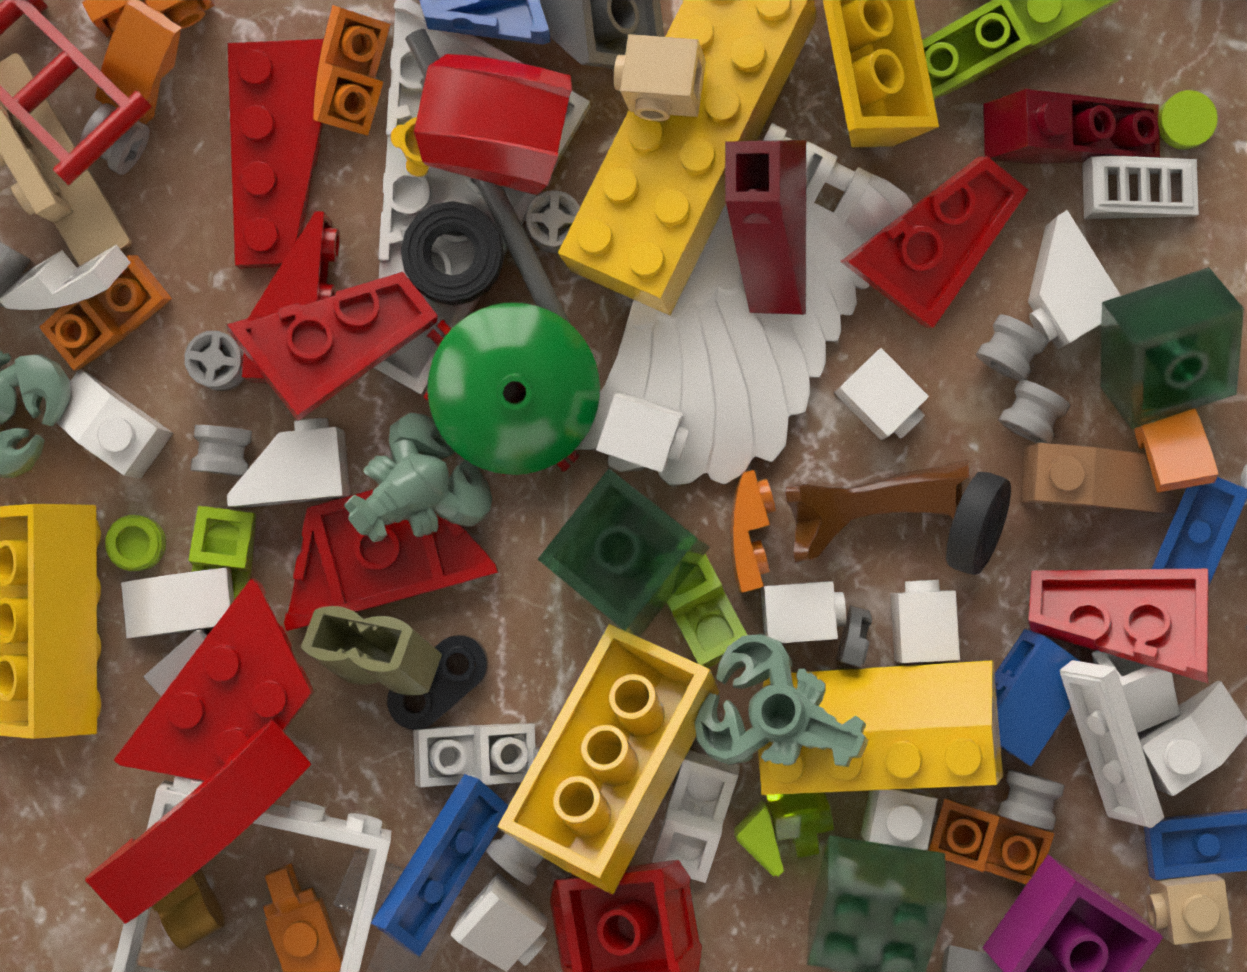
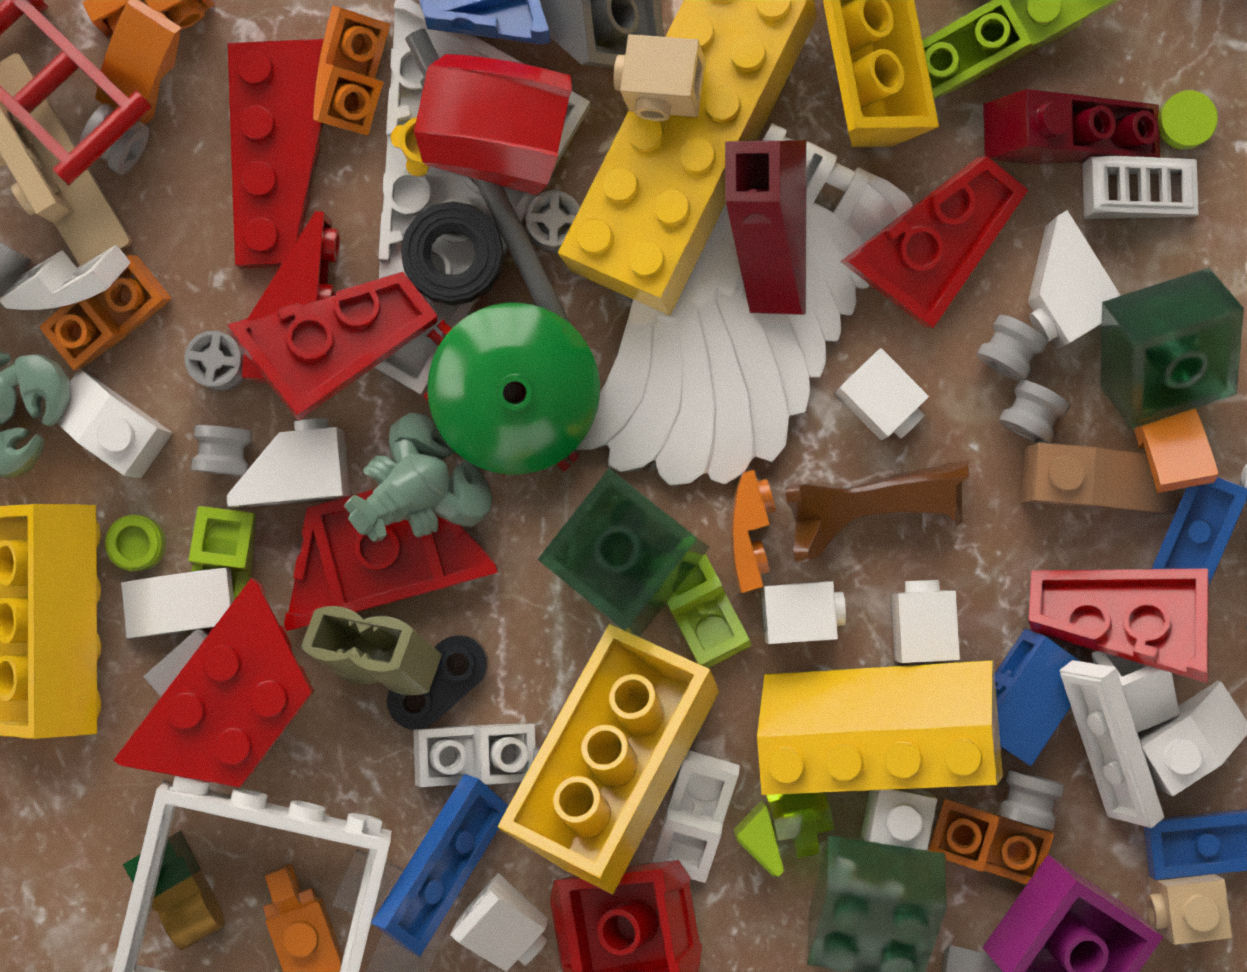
(200, 824): red slope -> none
(515, 858): light grey wheel -> none
(642, 432): white brick -> none
(776, 712): sand green animal -> none
(853, 643): dark grey tile -> none
(978, 523): black tyre -> none

